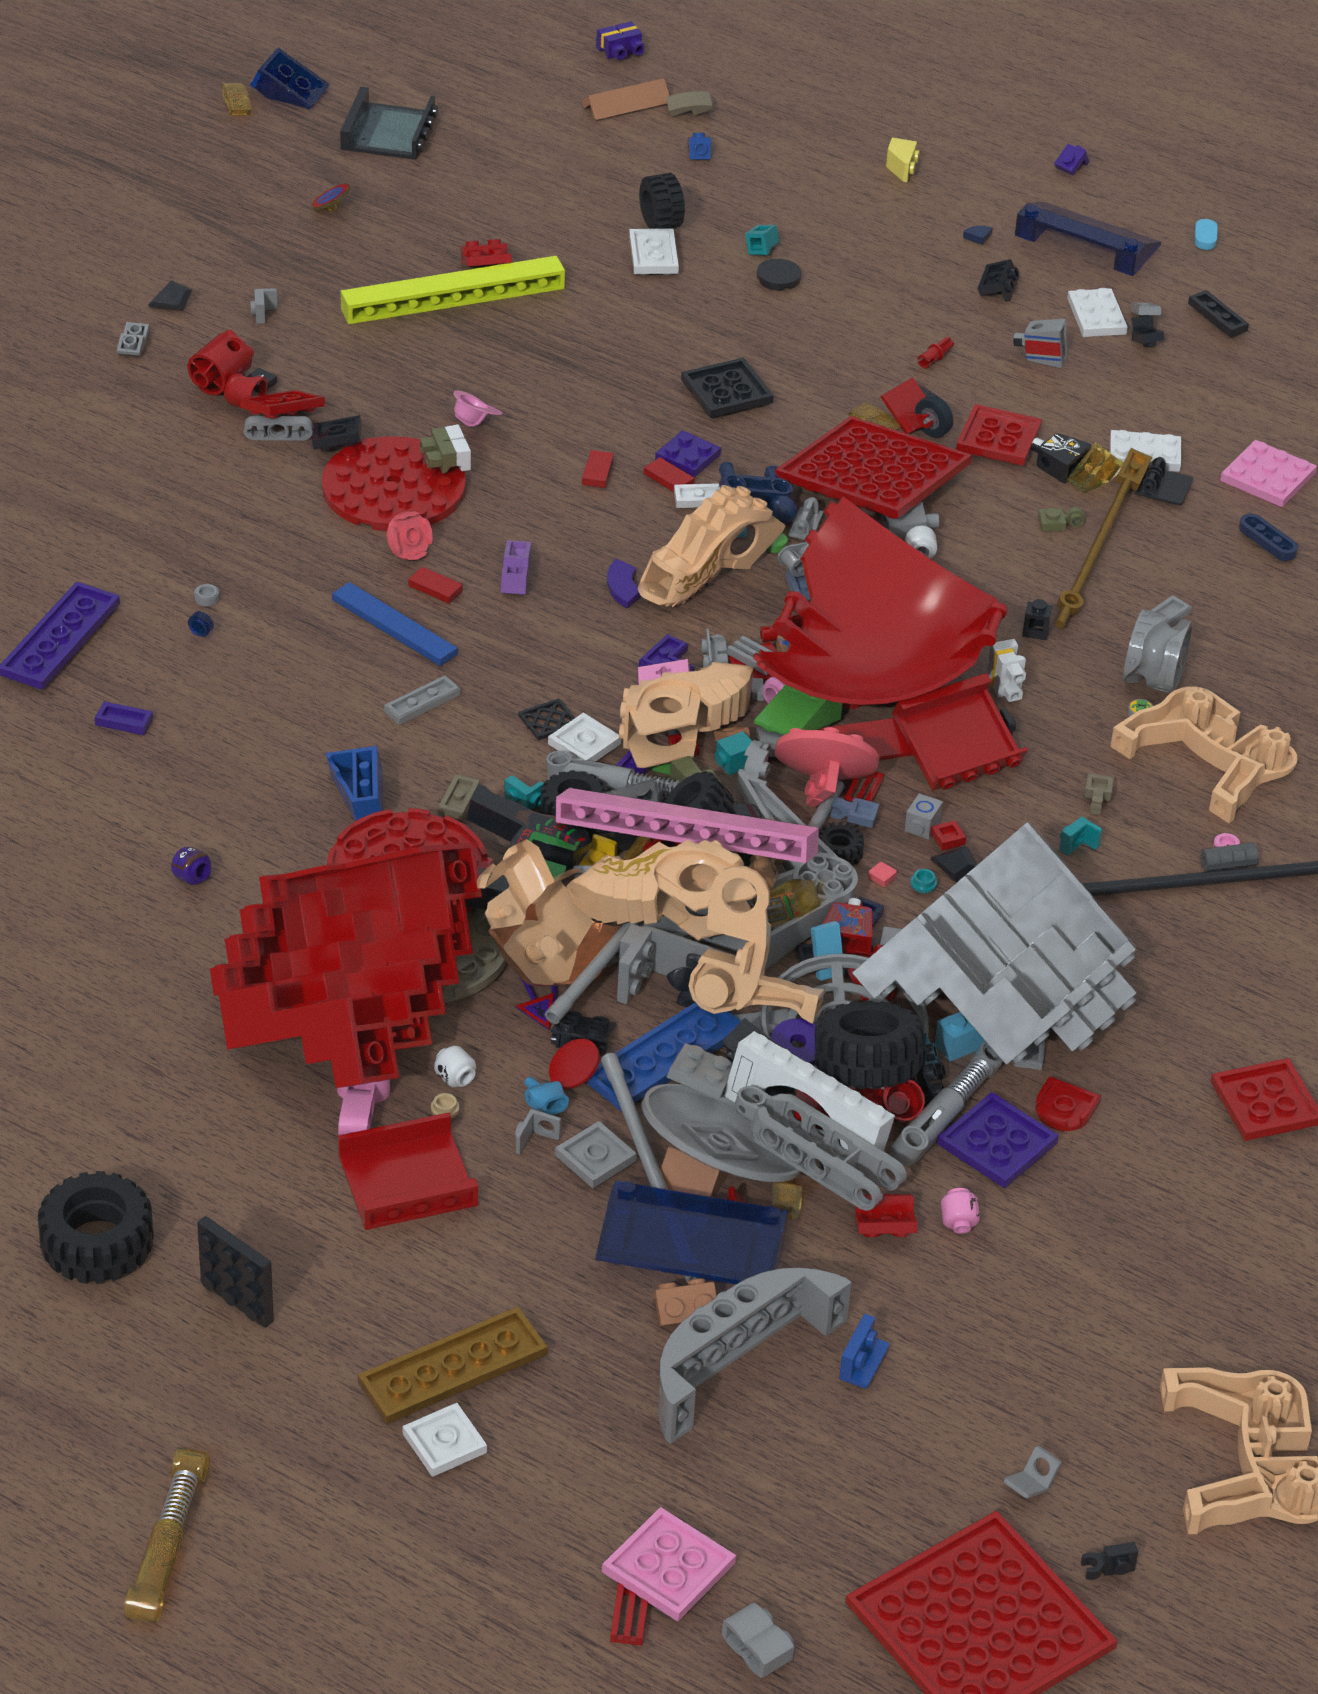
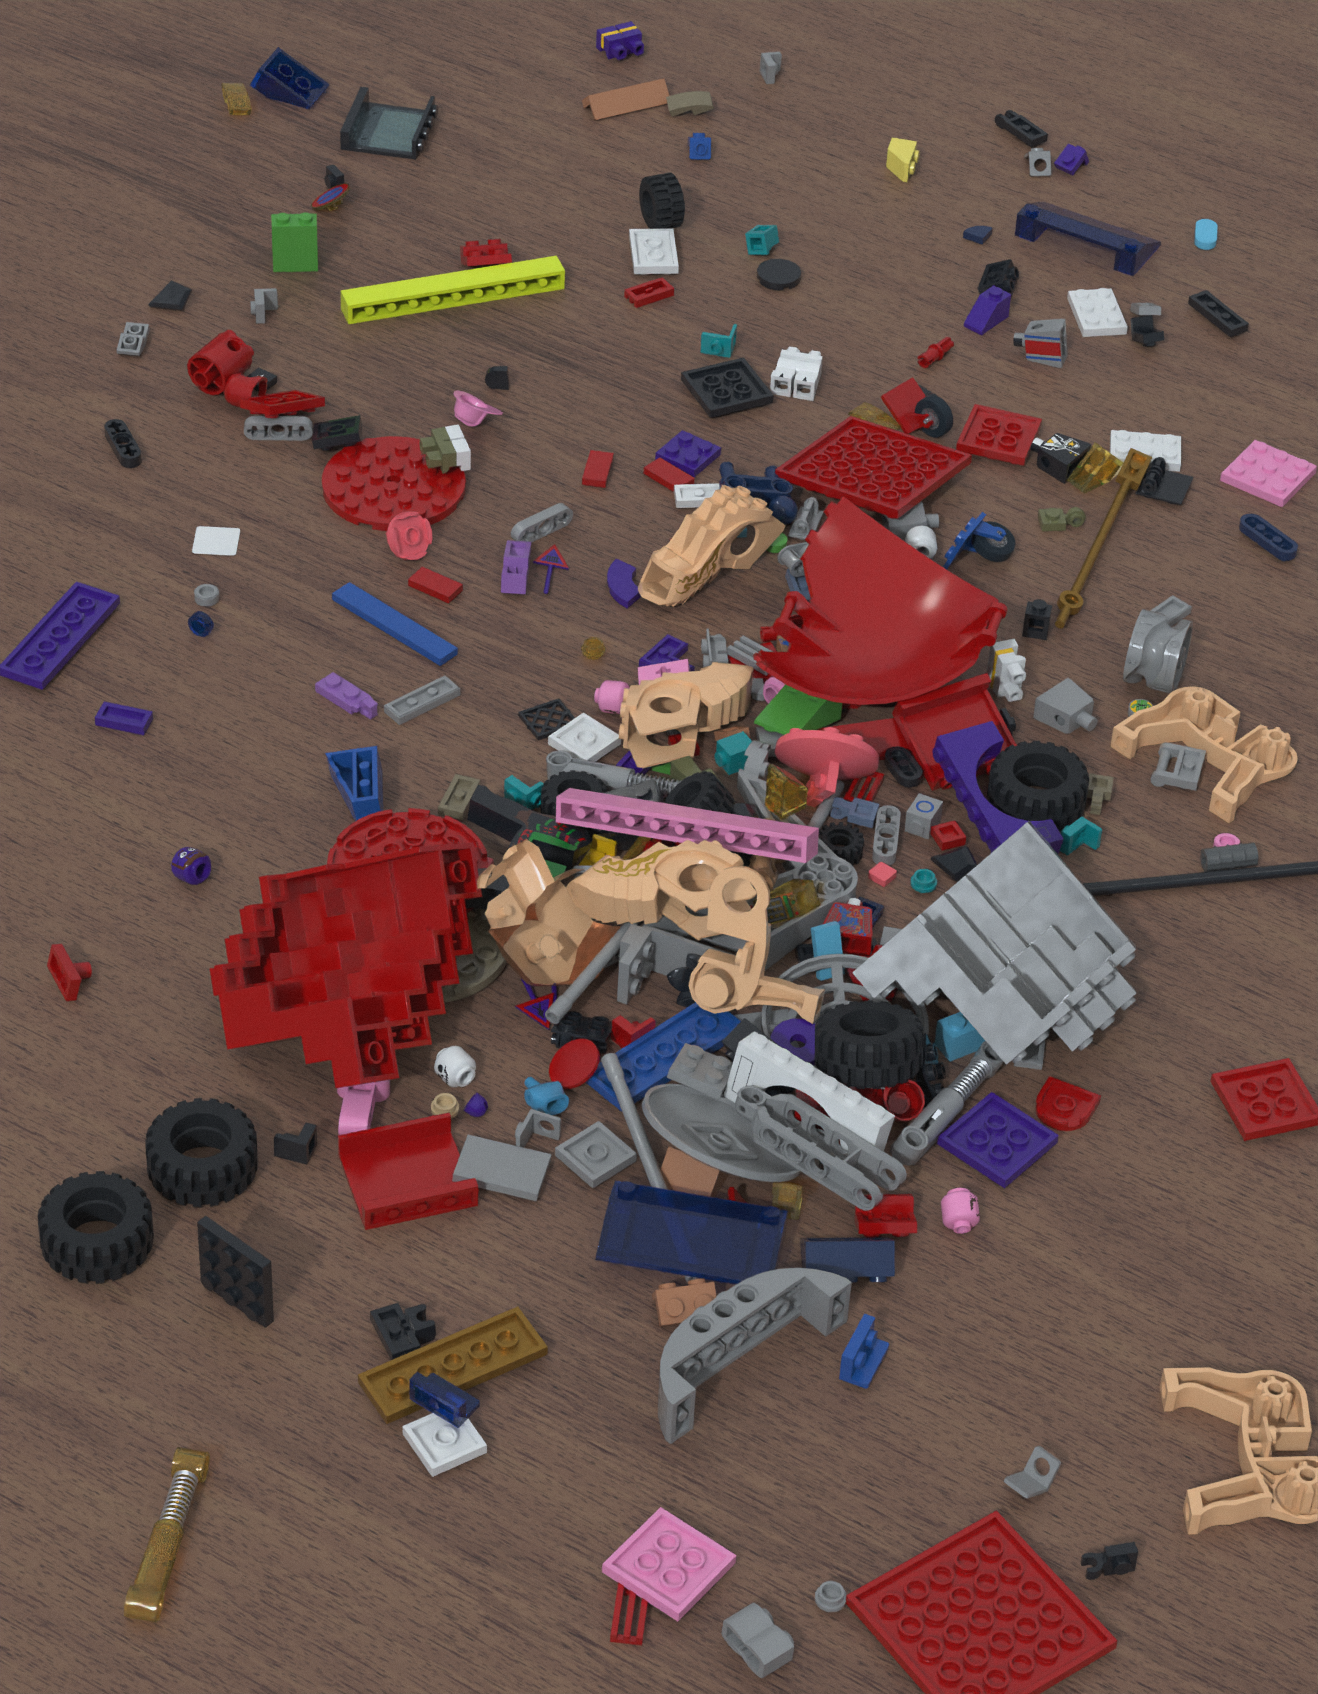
(65, 973): none -> red tile
(122, 450): none -> black beam
(201, 1179): none -> black tyre
(216, 540): none -> white sticker
(294, 242): none -> bright green slope
(296, 1147): none -> black panel
(333, 176): none -> black plate
(346, 695): none -> medium lavender hinge
(402, 1331): none -> black plate
(442, 1398): none -> clear blue panel
(476, 1106): none -> dark purple hinge
(497, 377): none -> black tile
(502, 1167): none -> light grey tile
(551, 558): none -> piece
(554, 517): none -> light grey beam
(593, 648): none -> clear yellow plate
(610, 696): none -> bright pink head
(625, 1032): none -> red panel
(649, 292): none -> red tile
(719, 344): none -> teal bracket
(770, 66): none -> light grey bracket
(784, 793): none -> clear yellow slope
(797, 372): none -> white hips
(830, 1596): none -> light grey plate
(850, 1256): none -> dark blue slope
(890, 828): none -> light grey beam
(903, 766): none -> black plate
(960, 757): none -> dark purple arch
(985, 538): none -> plate
(988, 310): none -> dark purple slope
(1021, 128): none -> black hinge
(1039, 153): none -> light grey bracket
(1043, 767): none -> black tyre
(1065, 708): none -> light grey torso
(1186, 770): none -> light grey plate

